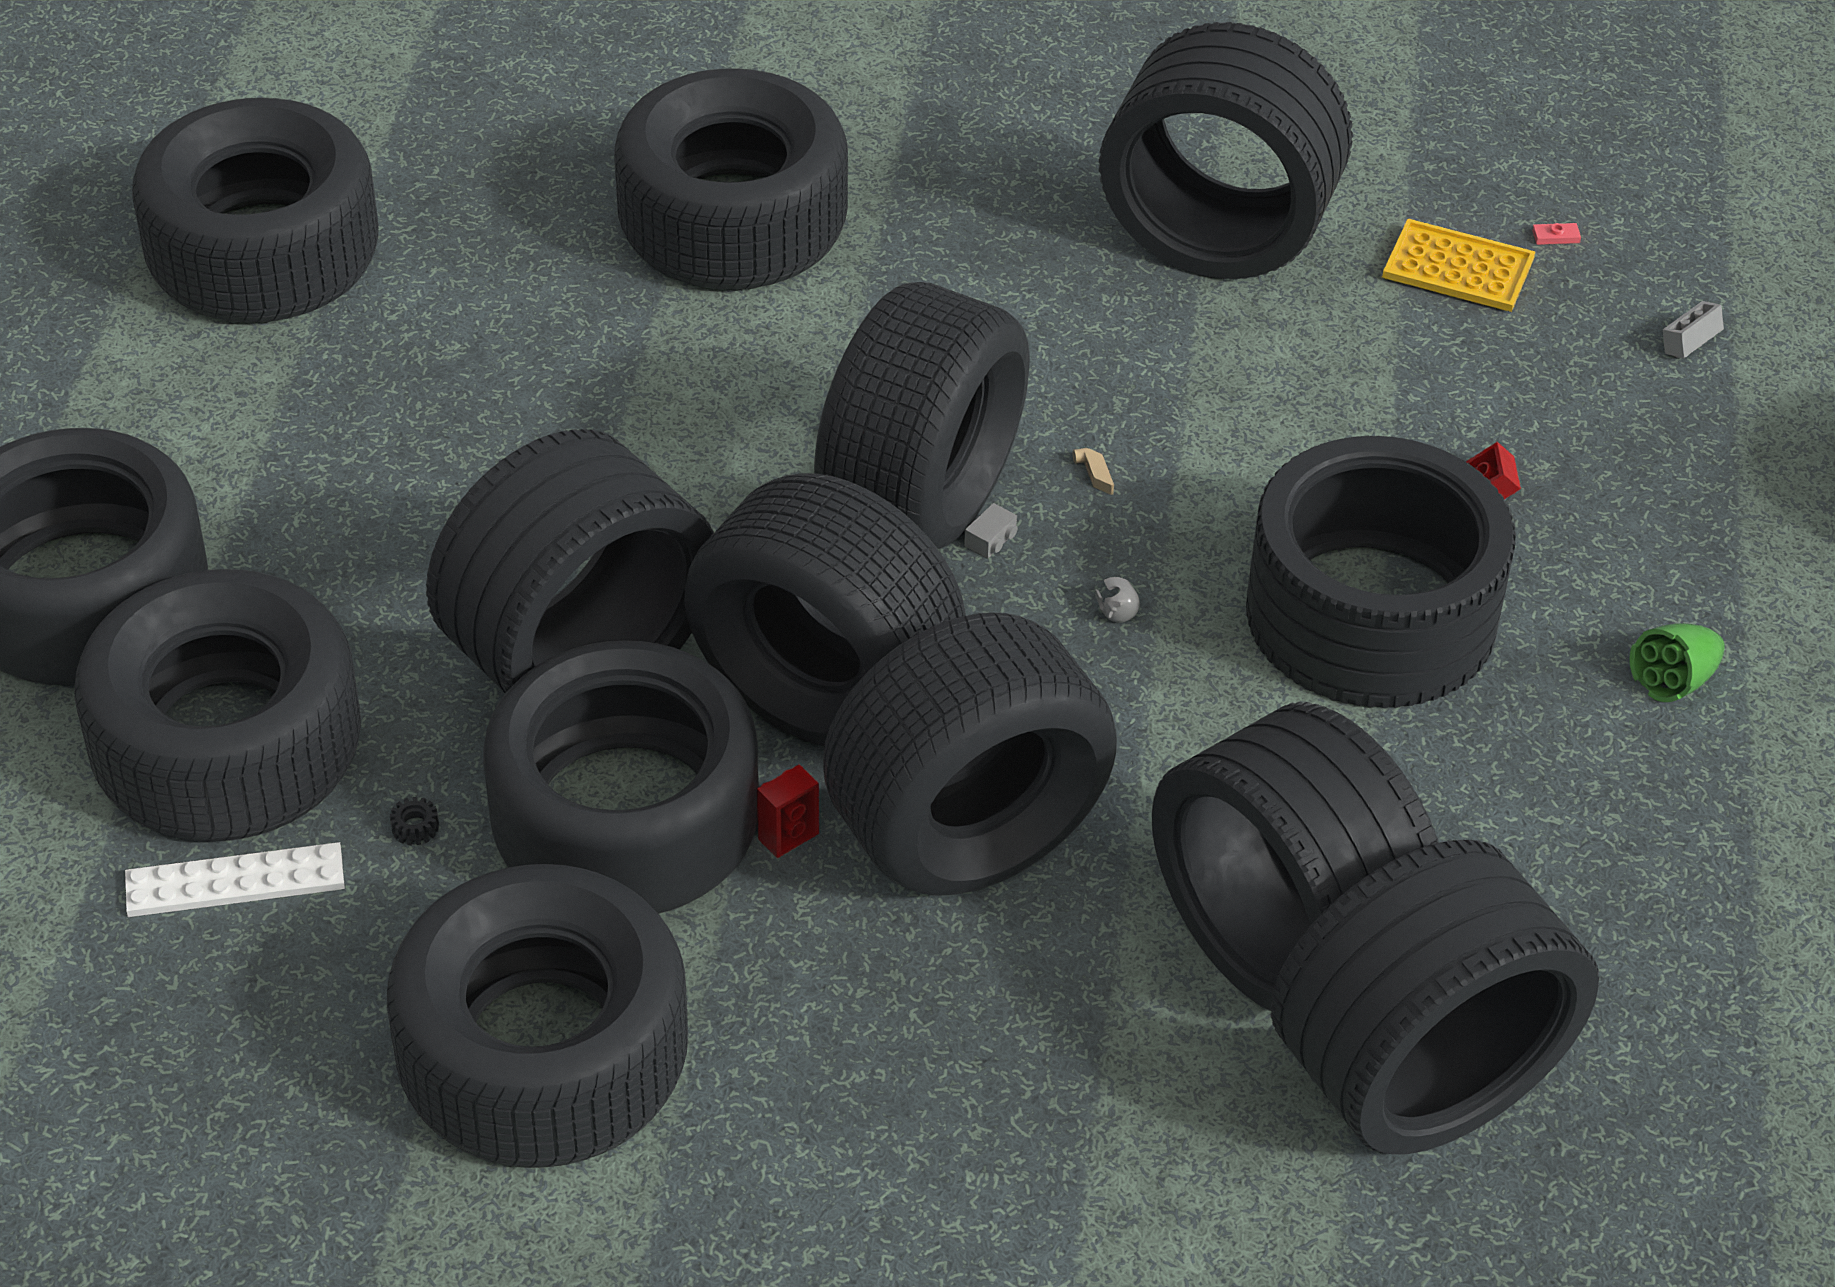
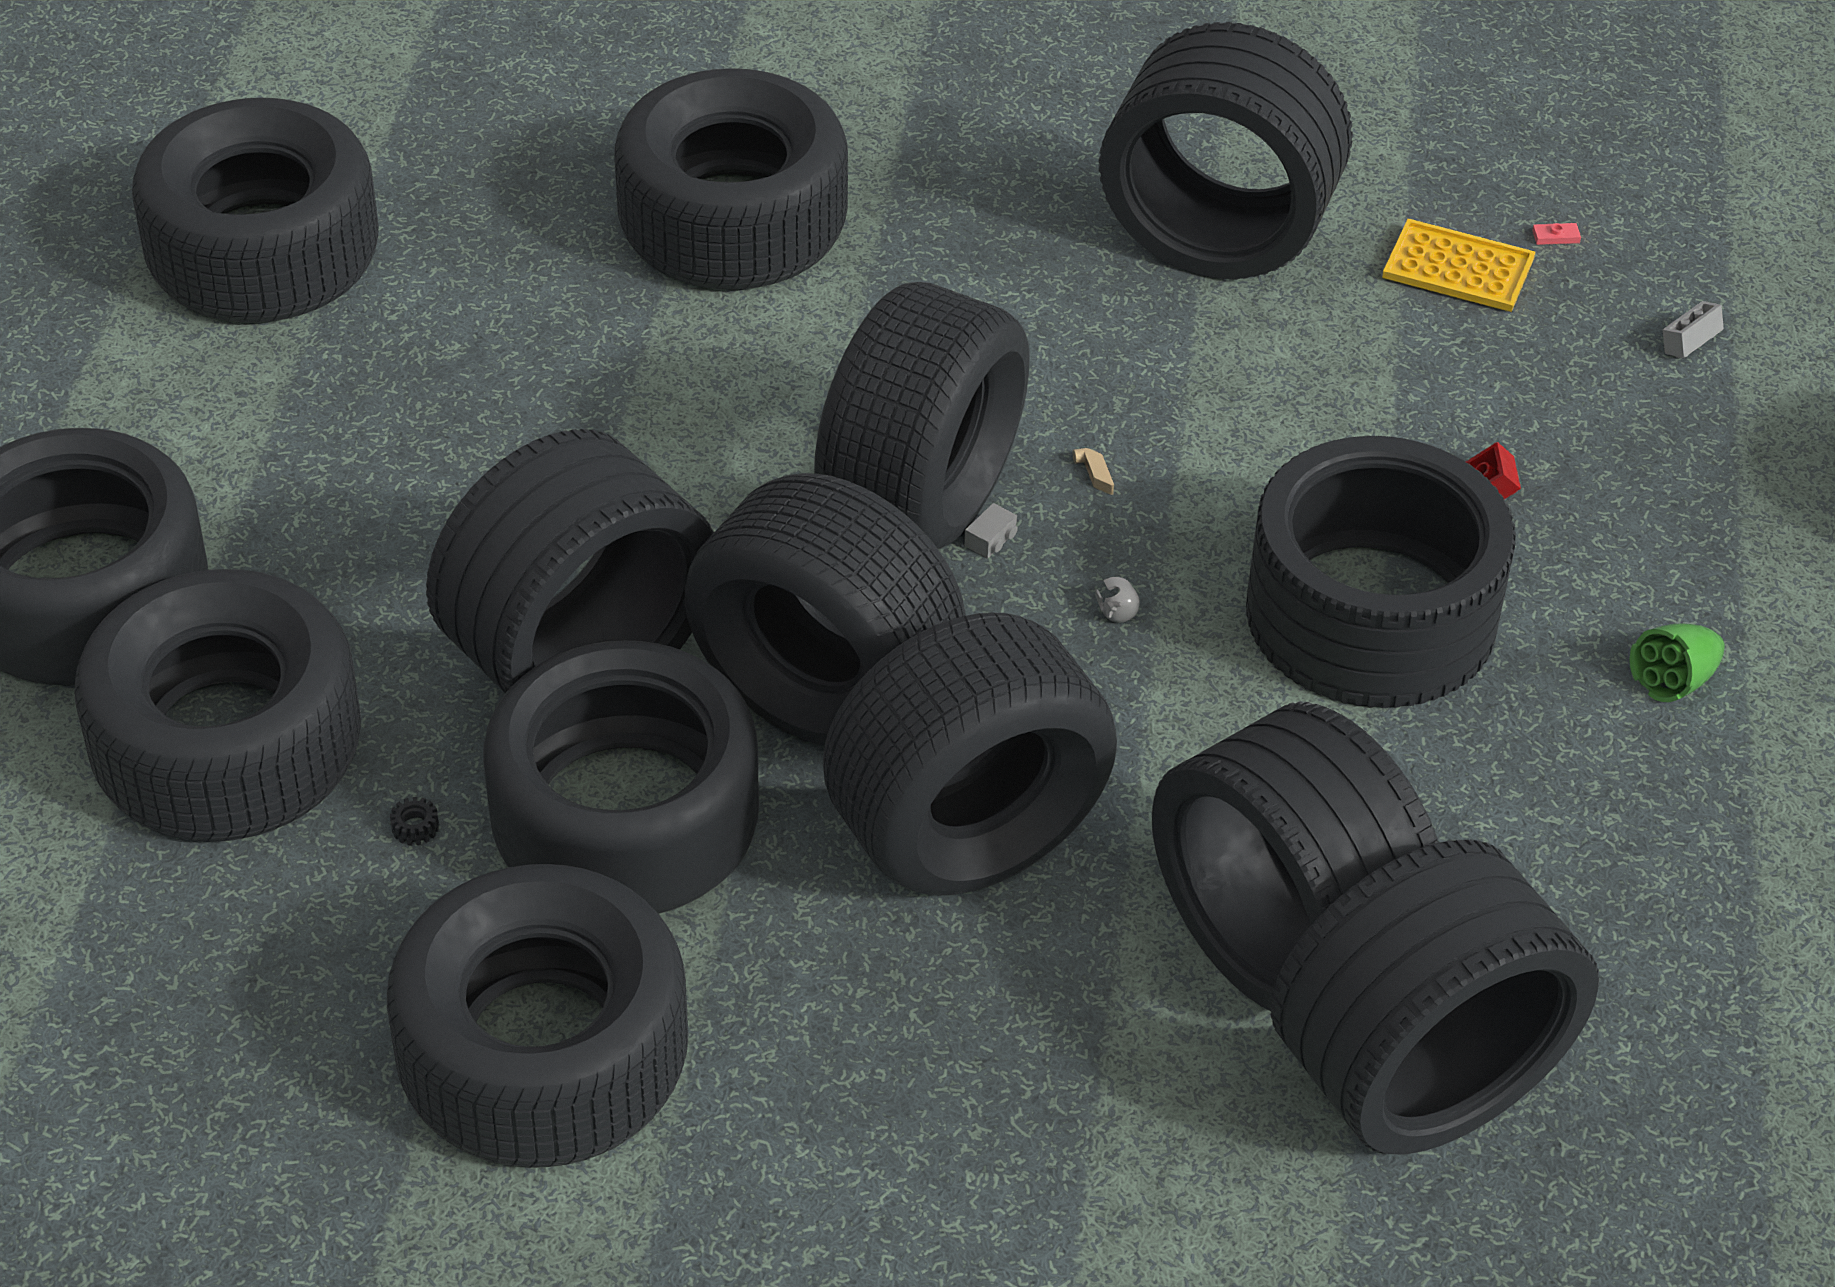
(234, 879): white plate -> none
(788, 811): red brick -> none

